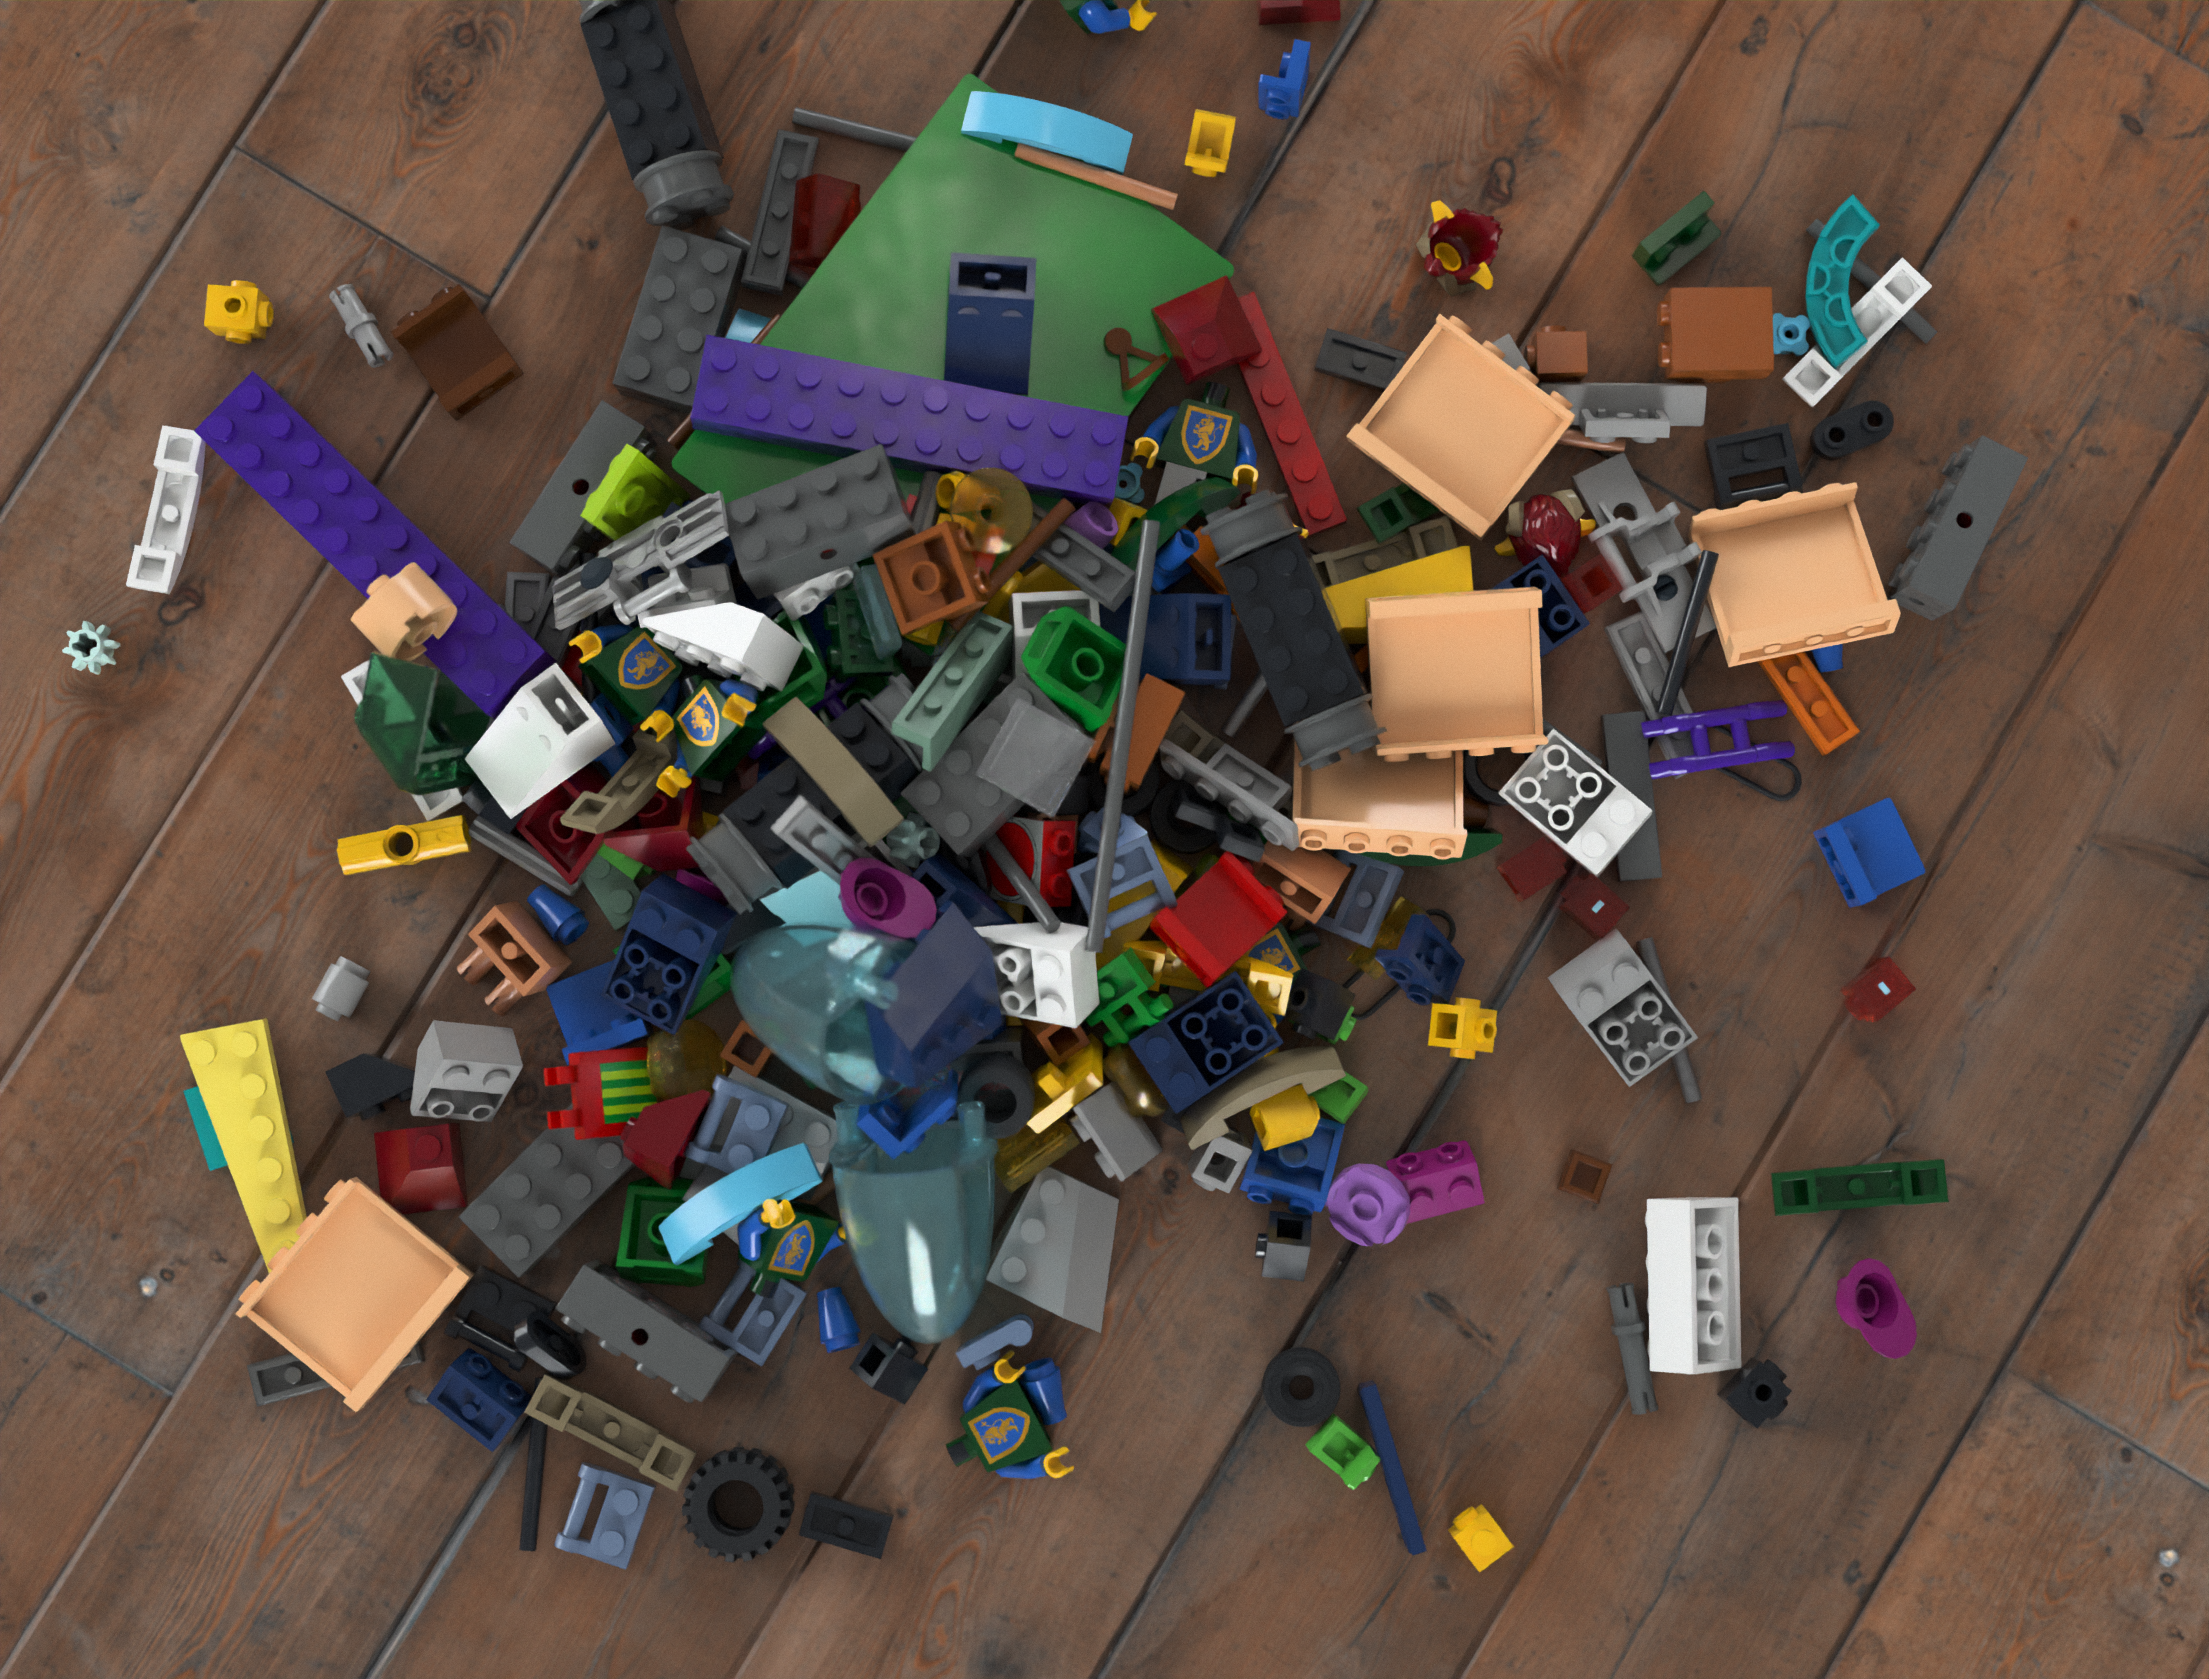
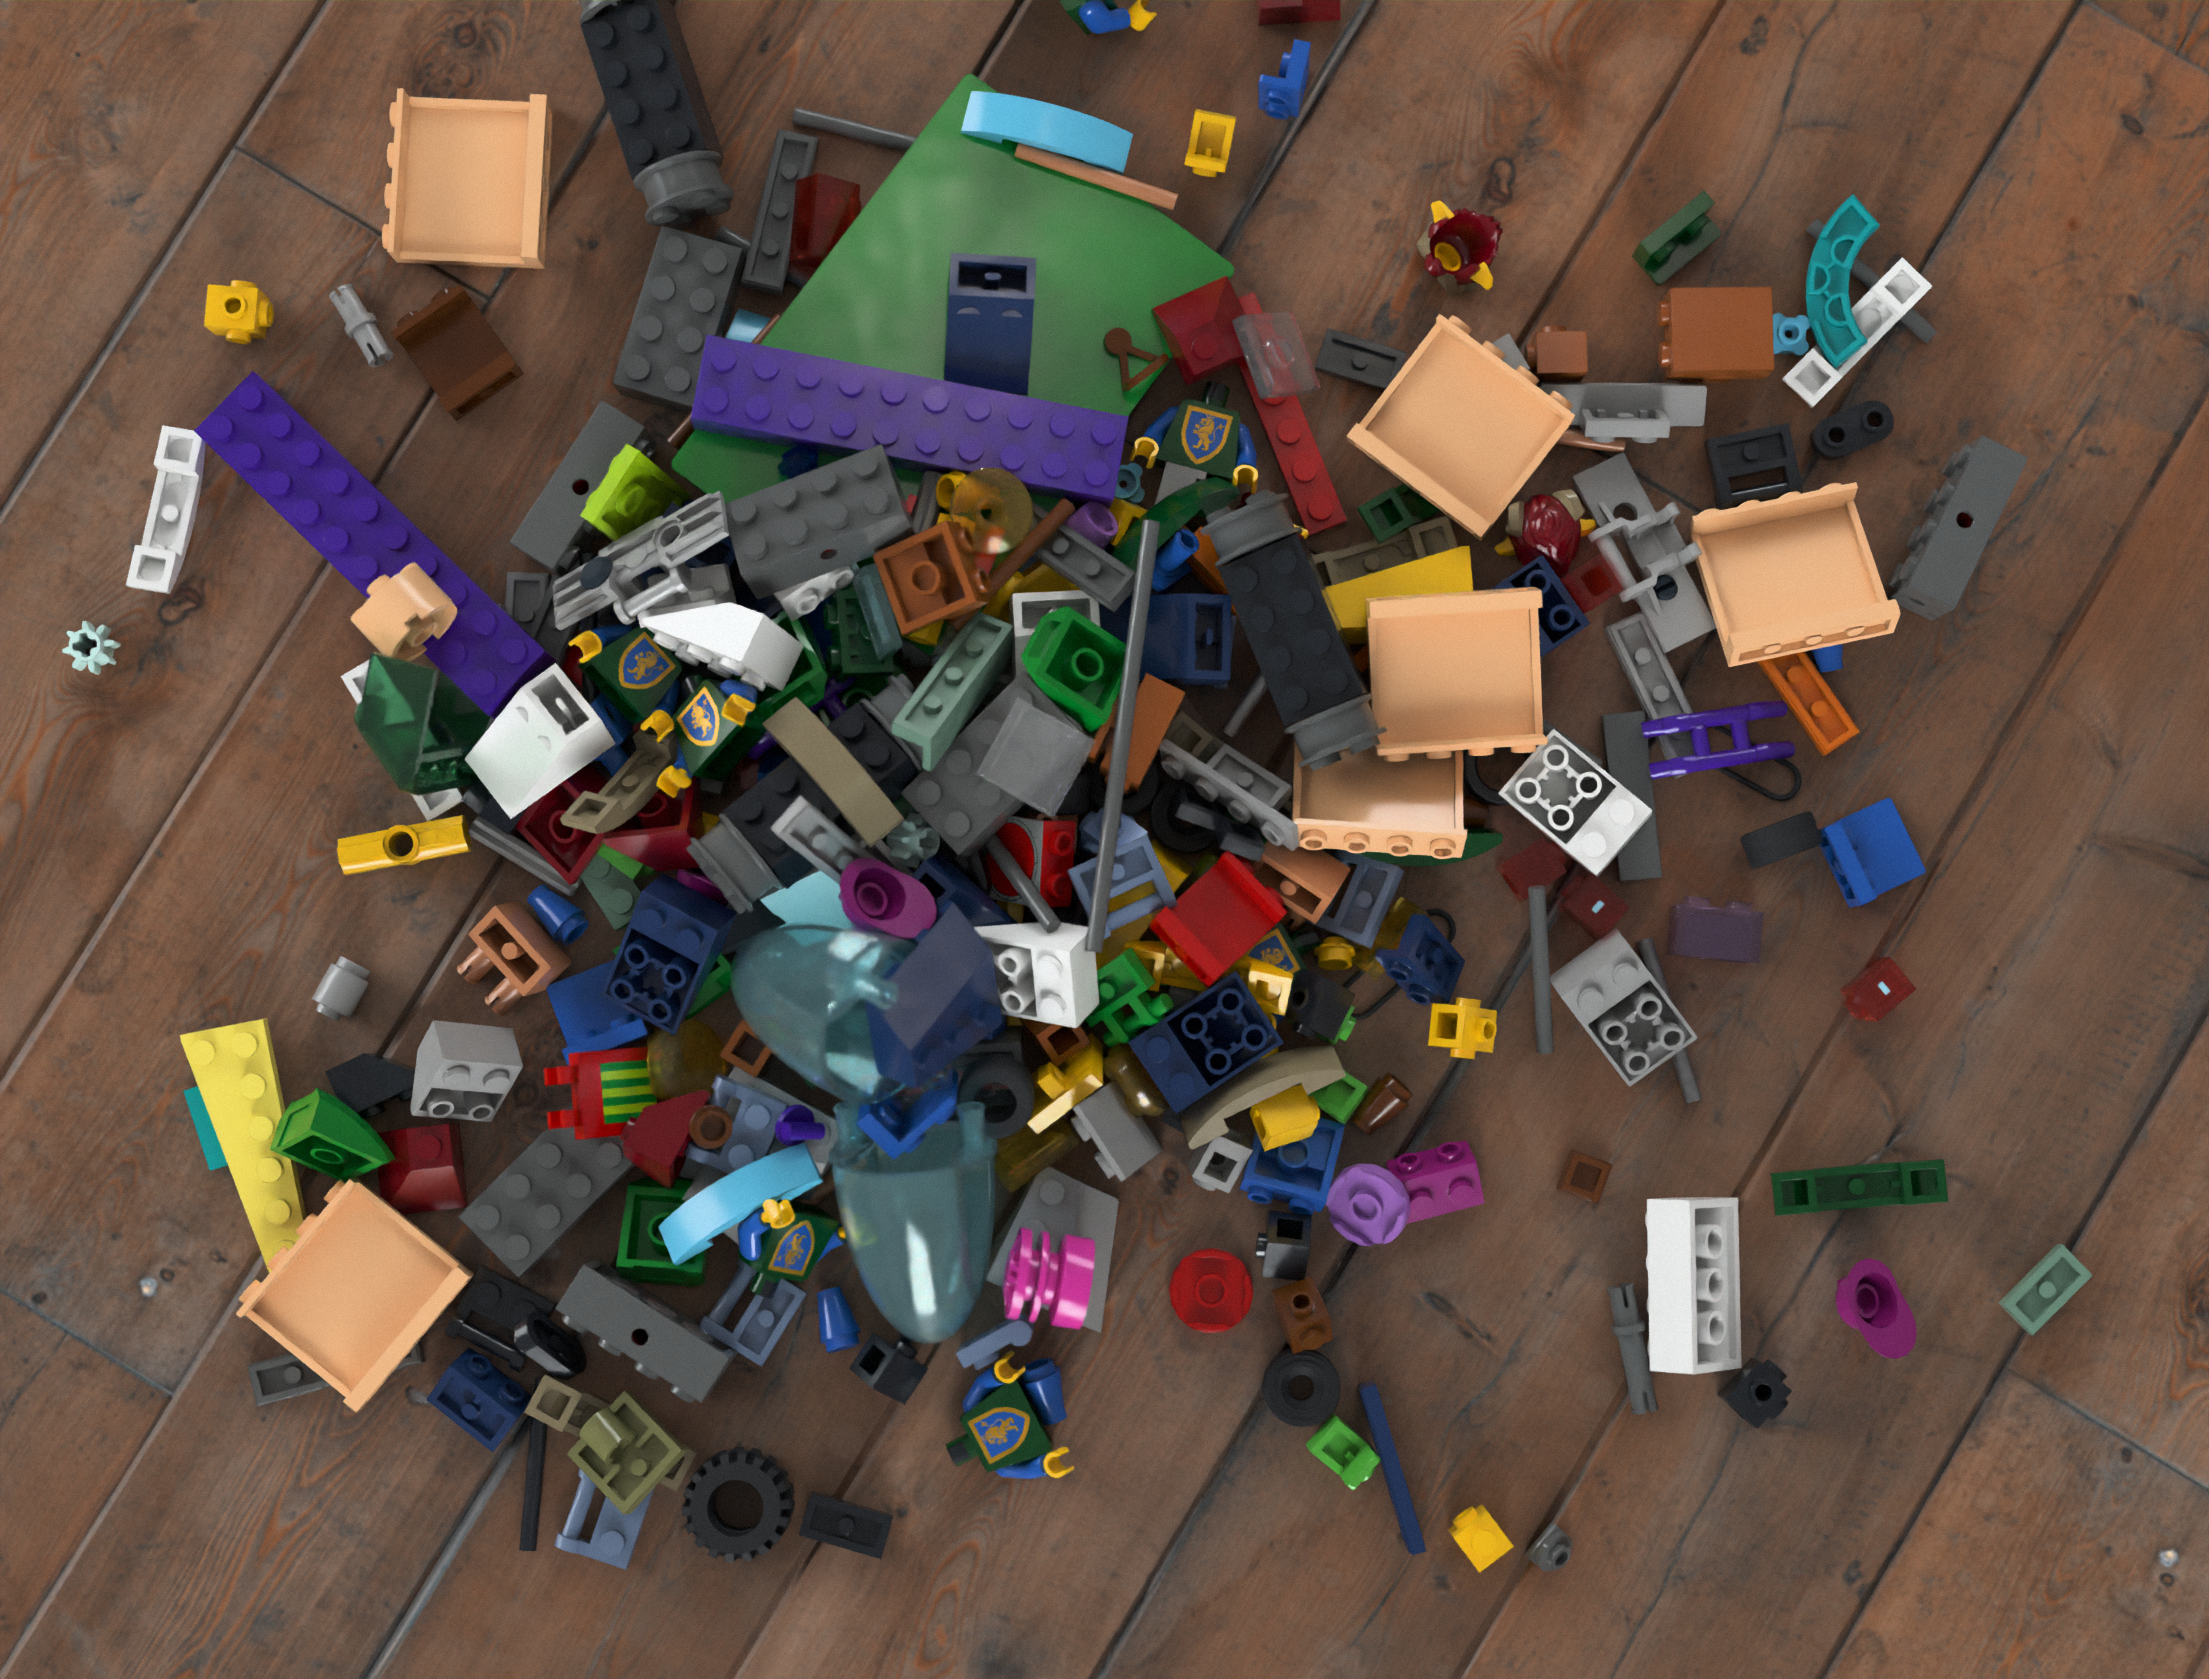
(329, 1138): none -> green slope
(469, 181): none -> light nougat panel
(626, 1451): none -> olive plate
(710, 1126): none -> reddish brown plate
(798, 461): none -> clear blue plate
(798, 1125): none -> dark purple plate
(1049, 1278): none -> dark pink wheel
(1211, 1290): none -> red tile
(1276, 354): none -> clear tile
(1302, 1315): none -> reddish brown brick
(1335, 954): none -> yellow plate
(1383, 1102): none -> reddish brown cone
(1540, 969): none -> dark grey bar
(1551, 1549): none -> dark grey plate
(1687, 633): black bar -> none
(1715, 932): none -> clear purple brick
(1781, 840): none -> black tyre
(2045, 1289): none -> sand green plate

